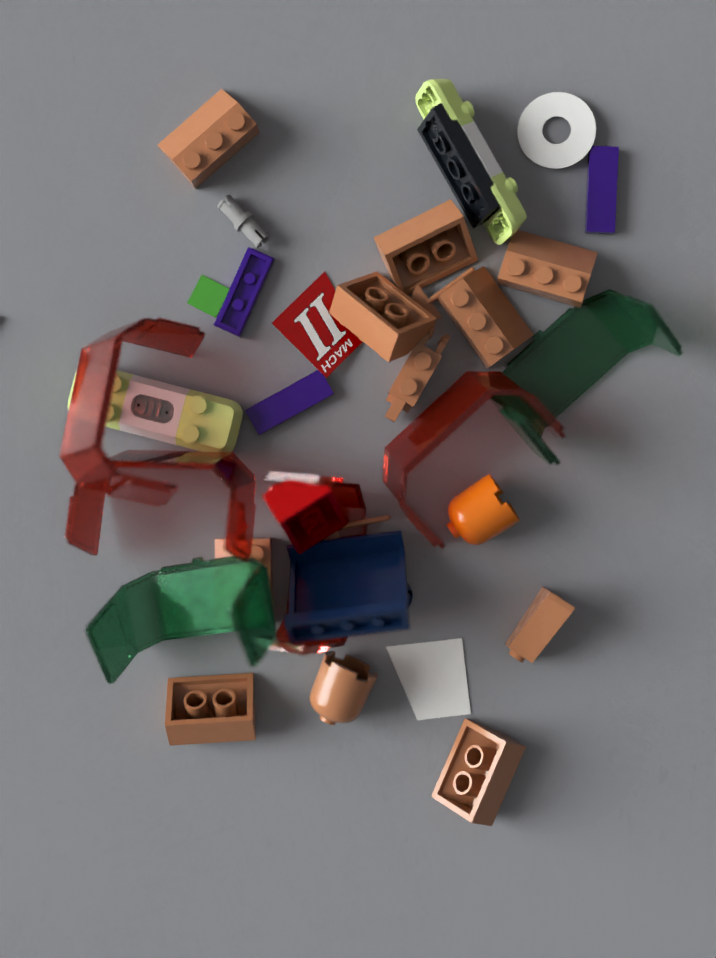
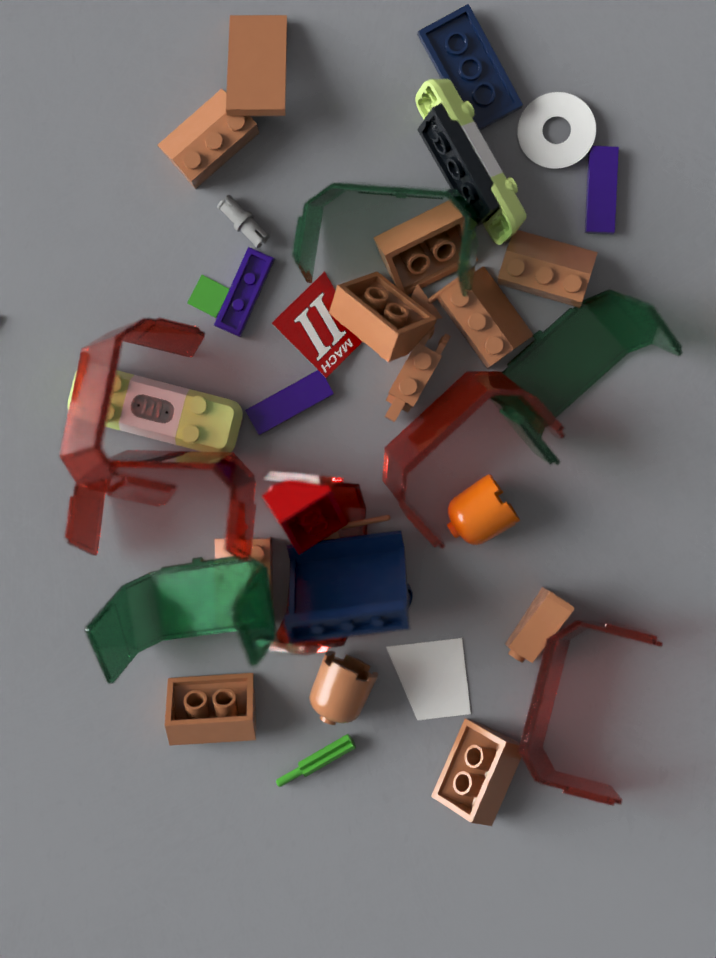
(257, 65): none -> nougat tile
(310, 223): none -> clear green piece
(319, 759): none -> bright green axle
(468, 60): none -> dark blue plate
(542, 704): none -> clear red piece

